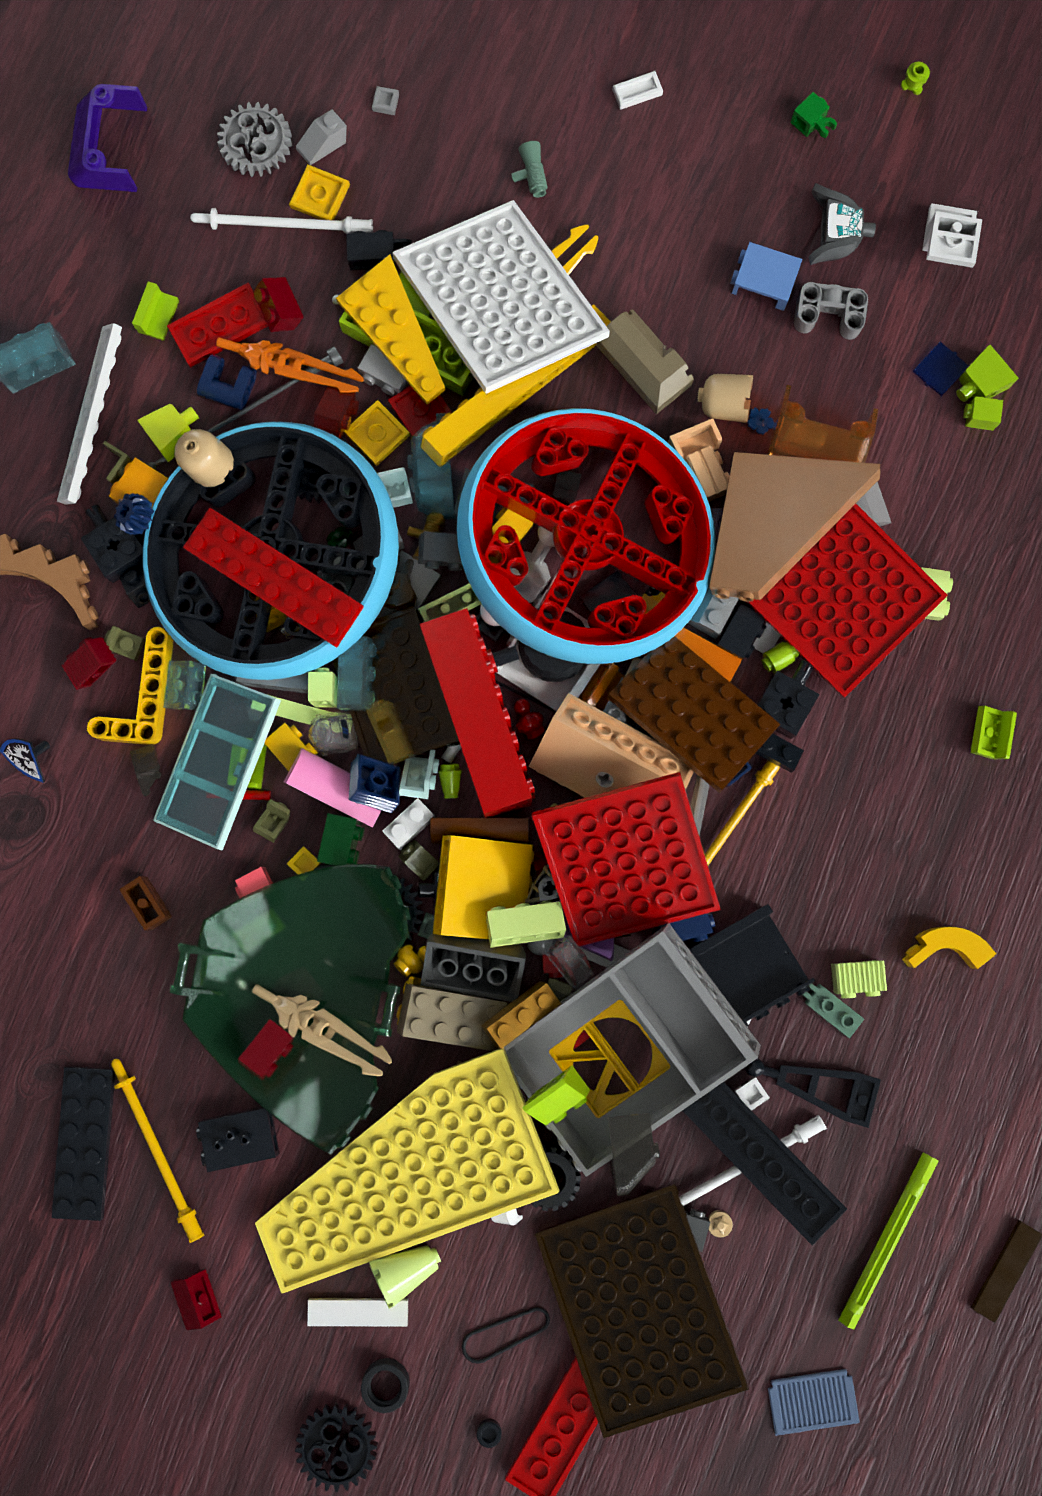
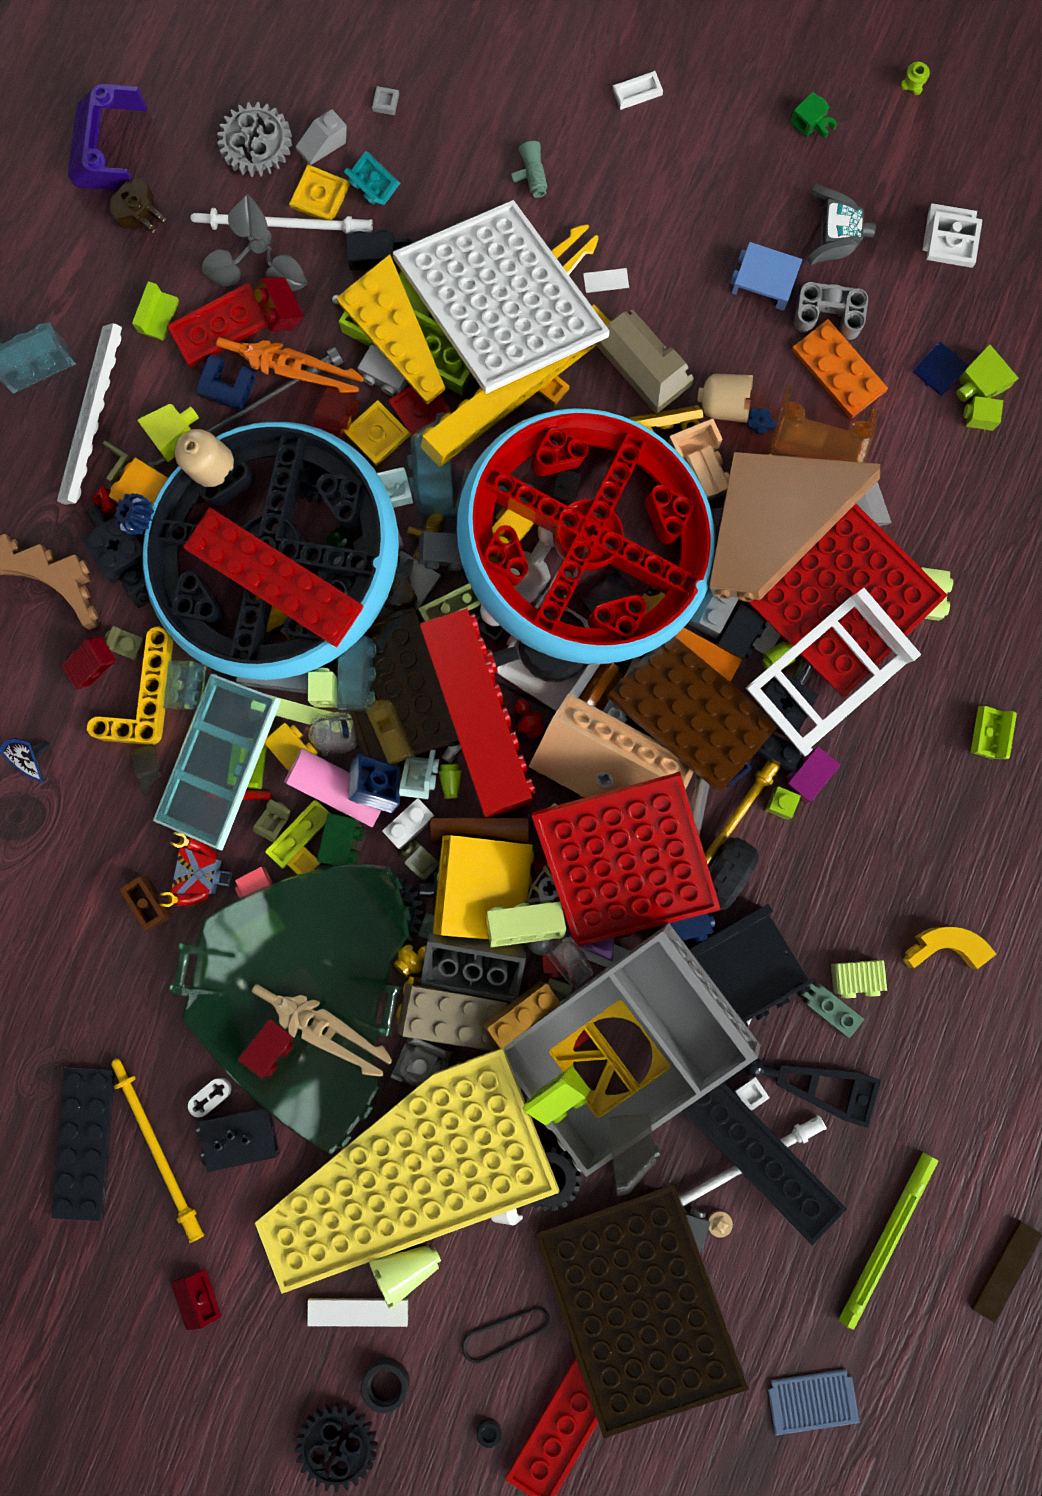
(106, 504): none -> red slope
(136, 207): none -> dark brown hinge
(195, 873): none -> torso
(206, 1093): none -> white beam
(249, 221): none -> dark grey plant
(298, 834): none -> neon yellow plate
(372, 179): none -> teal bracket
(421, 1060): none -> light grey brick
(554, 390): none -> light orange tile
(606, 280): none -> white sticker
(668, 418): none -> yellow plate
(732, 869): none -> black tyre
(782, 803): none -> lime brick
(811, 774): none -> magenta brick
(839, 369): none -> orange plate
(885, 628): none -> white piece

